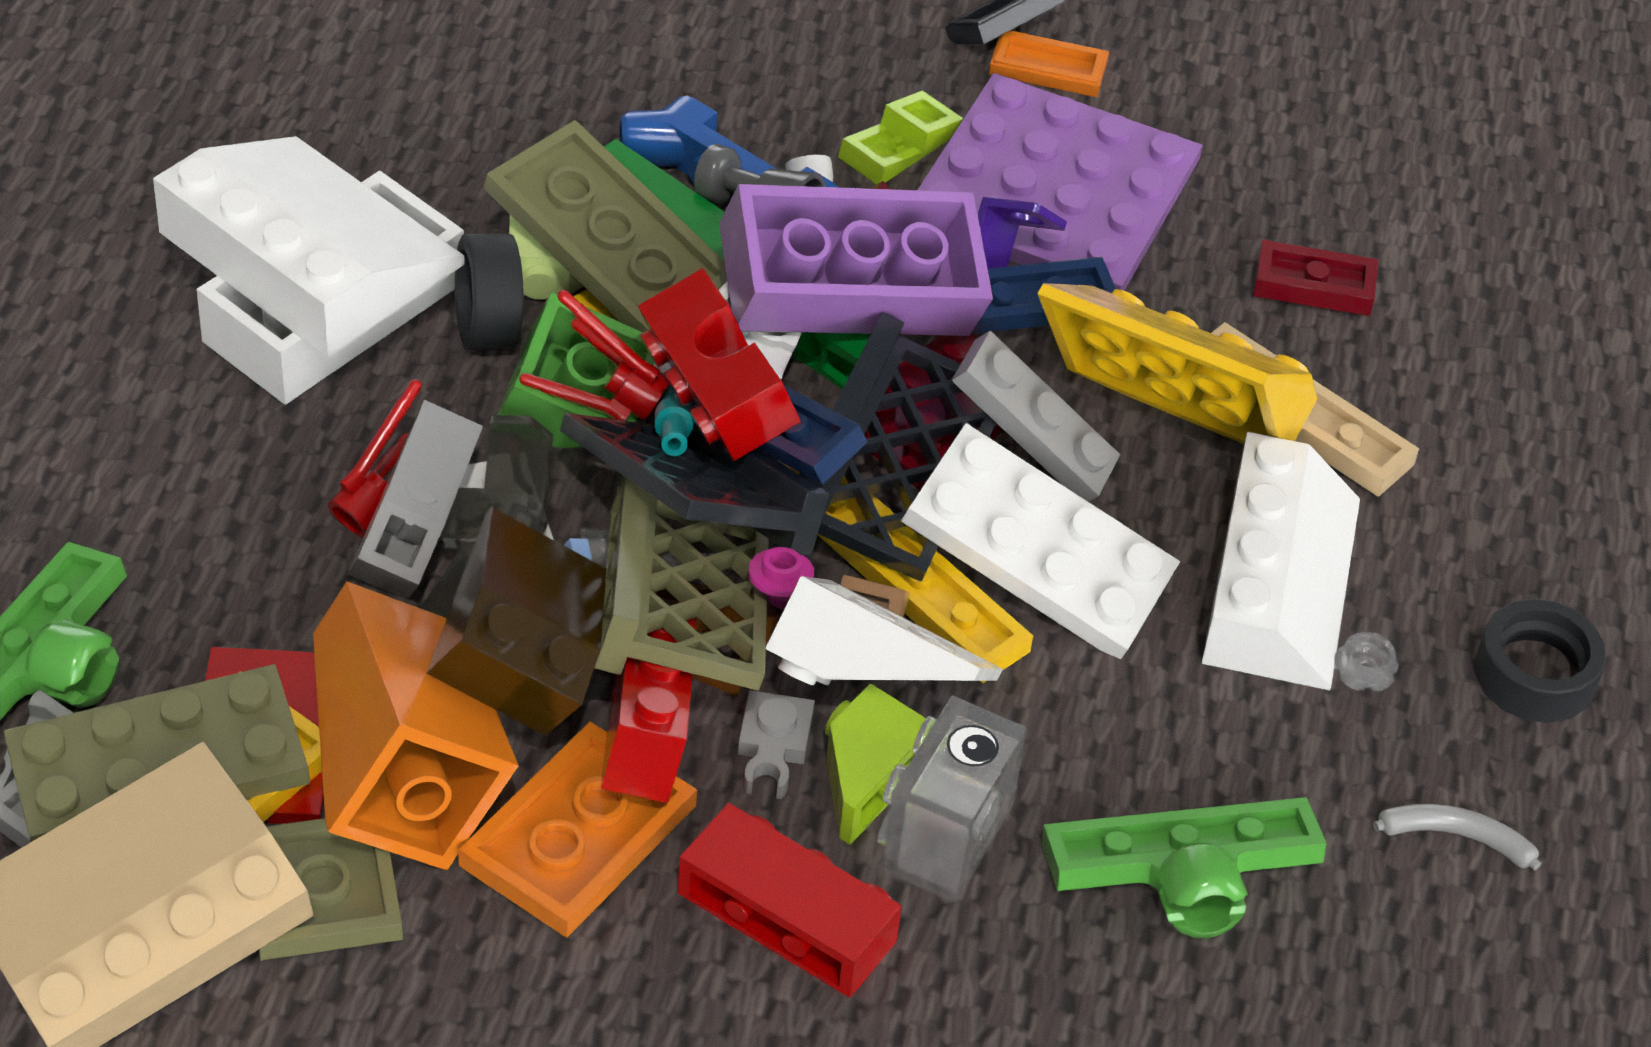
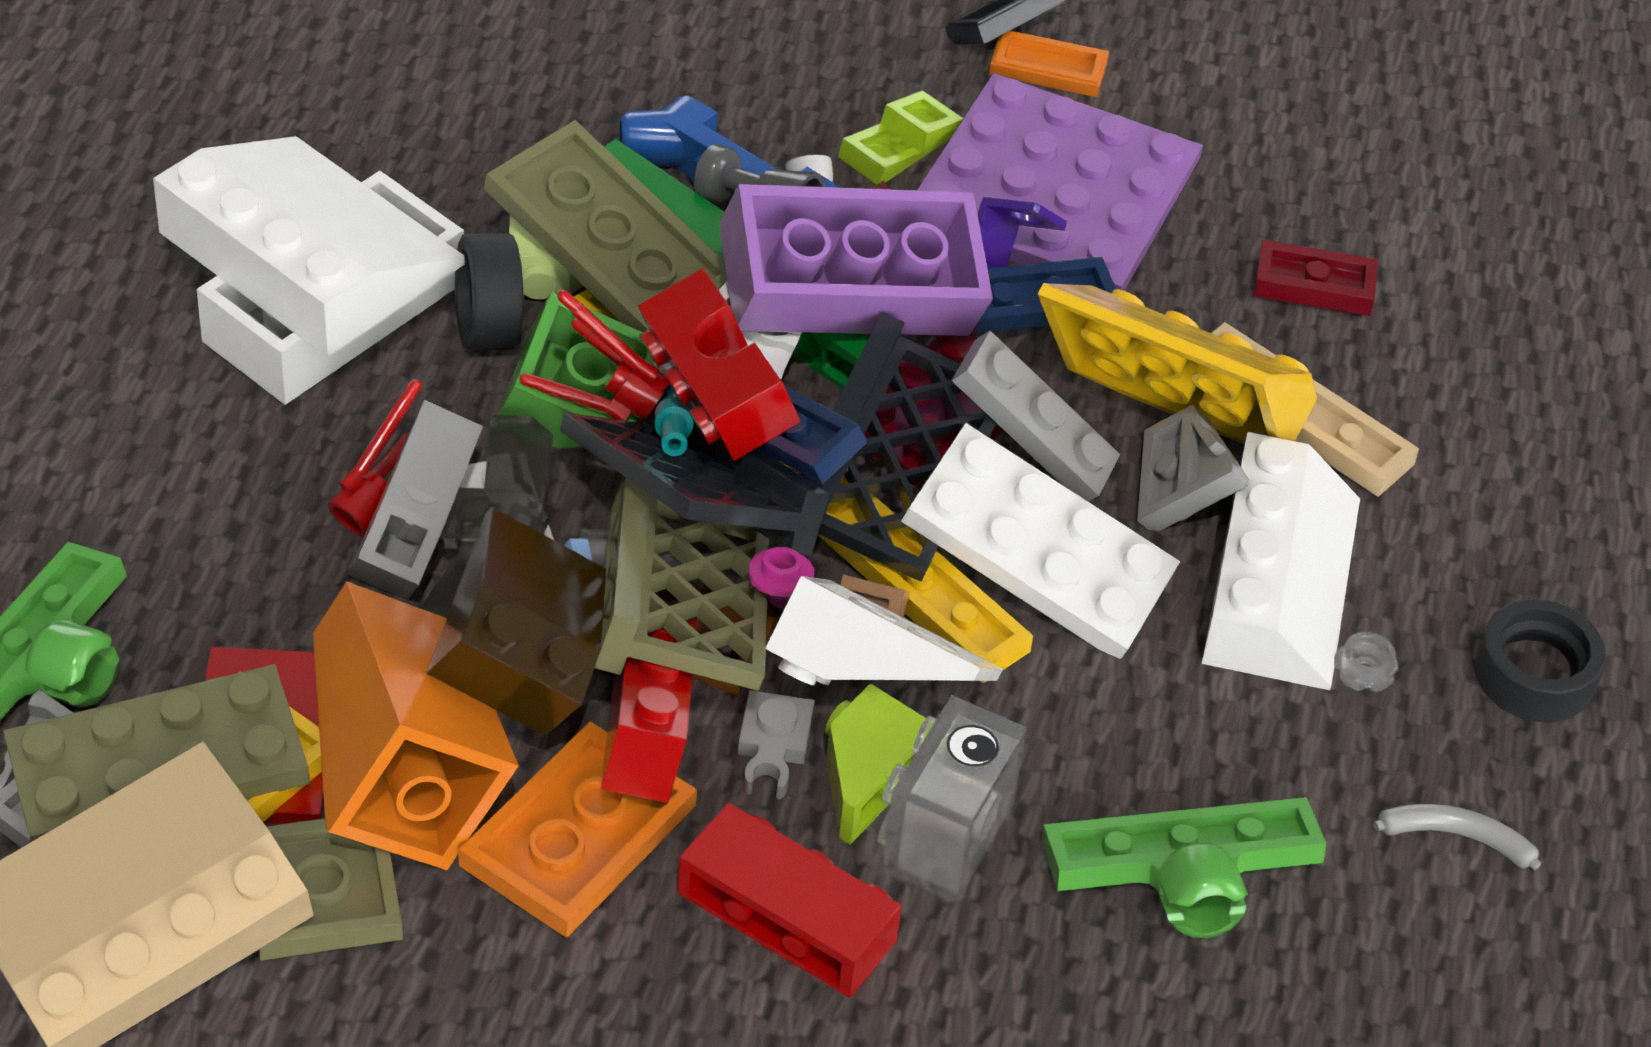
(1184, 469): none -> light grey wing

